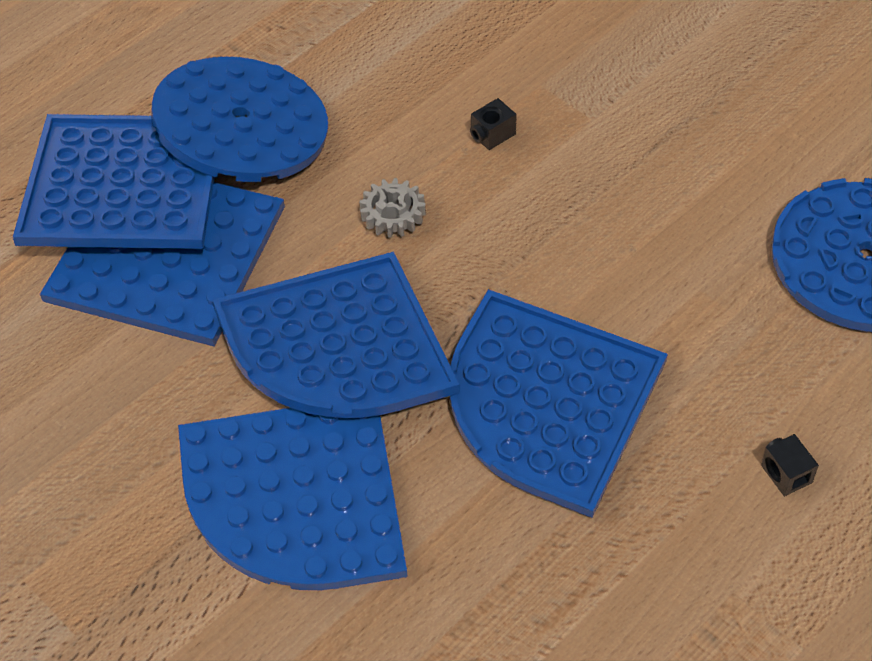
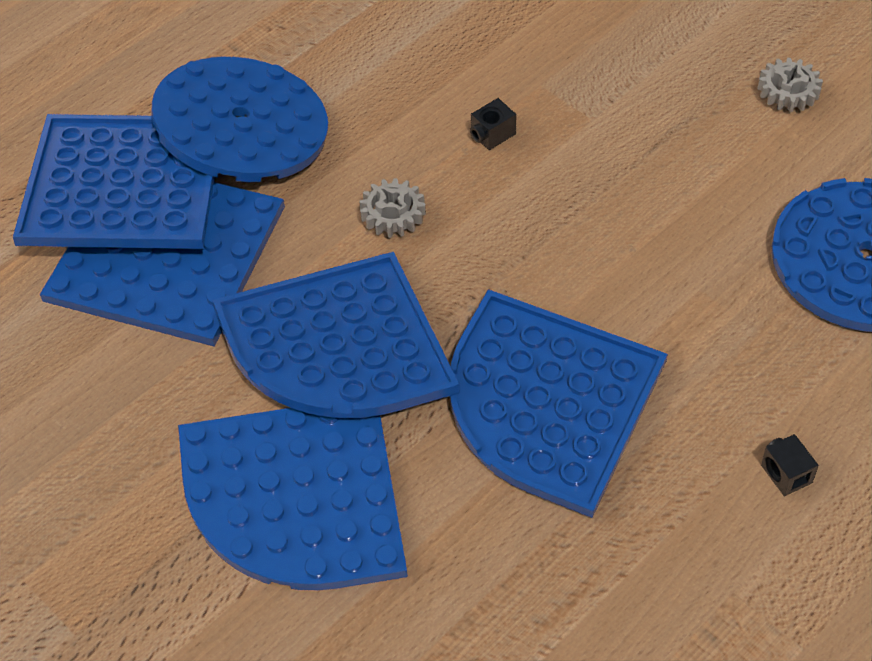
(790, 84): none -> light grey gear

